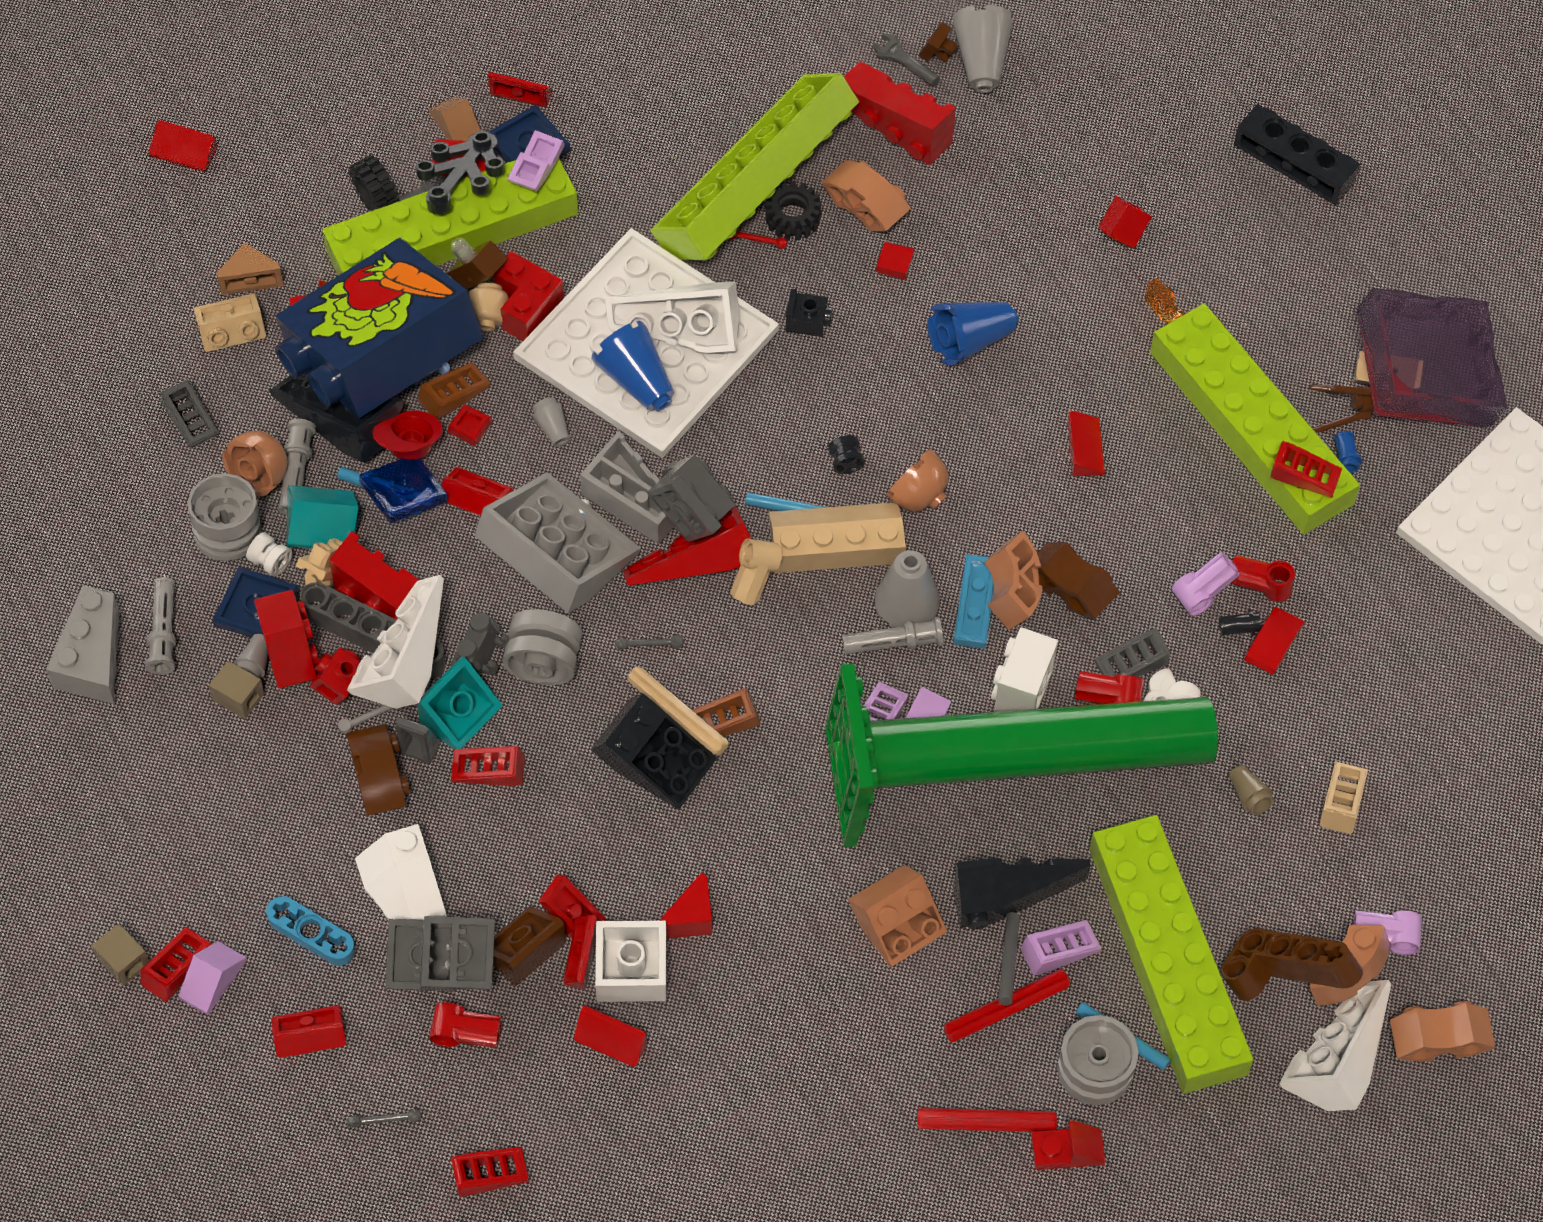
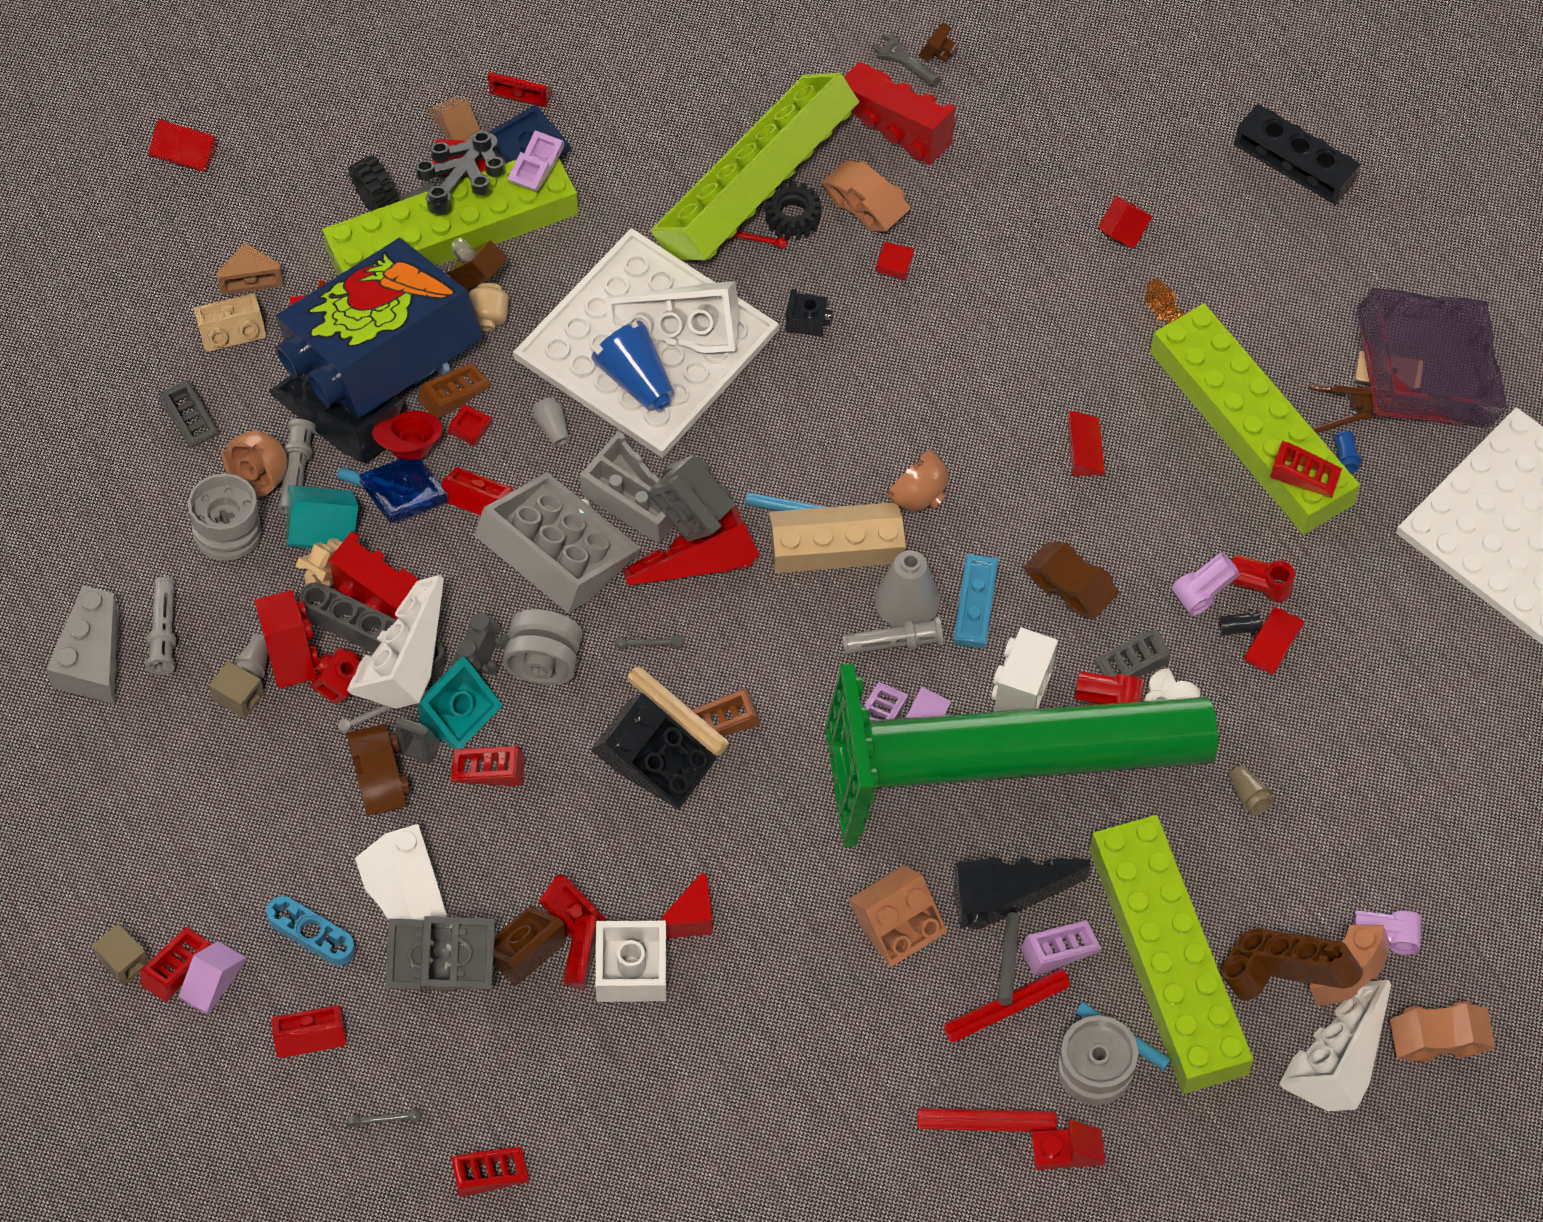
(238, 609): dark blue tile -> none
(270, 555): white wheel -> none
(455, 1025): red piece -> none
(531, 294): red brick -> none
(610, 1036): red slope -> none
(756, 561): tan piece -> none
(846, 454): black wheel -> none
(968, 327): blue cone -> none
(983, 44): light grey cone -> none
(1015, 580): nougat brick -> none
(1340, 816): tan slope -> none

